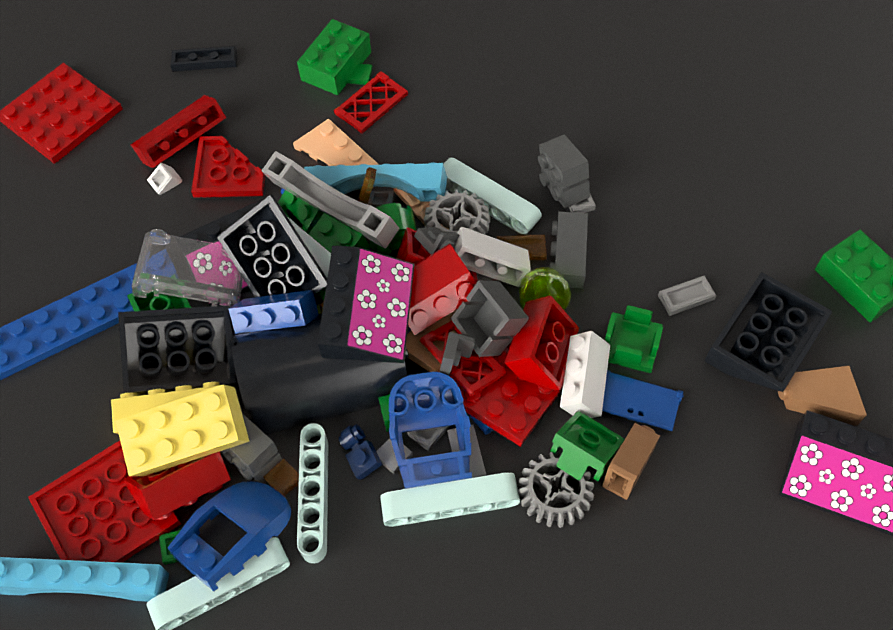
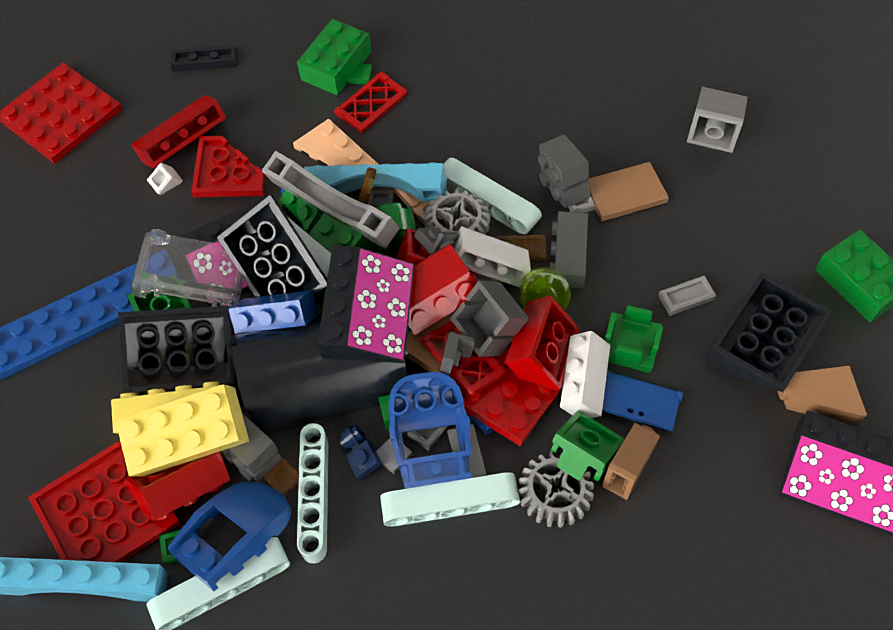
(626, 191): none -> medium nougat tile
(717, 119): none -> light grey slope

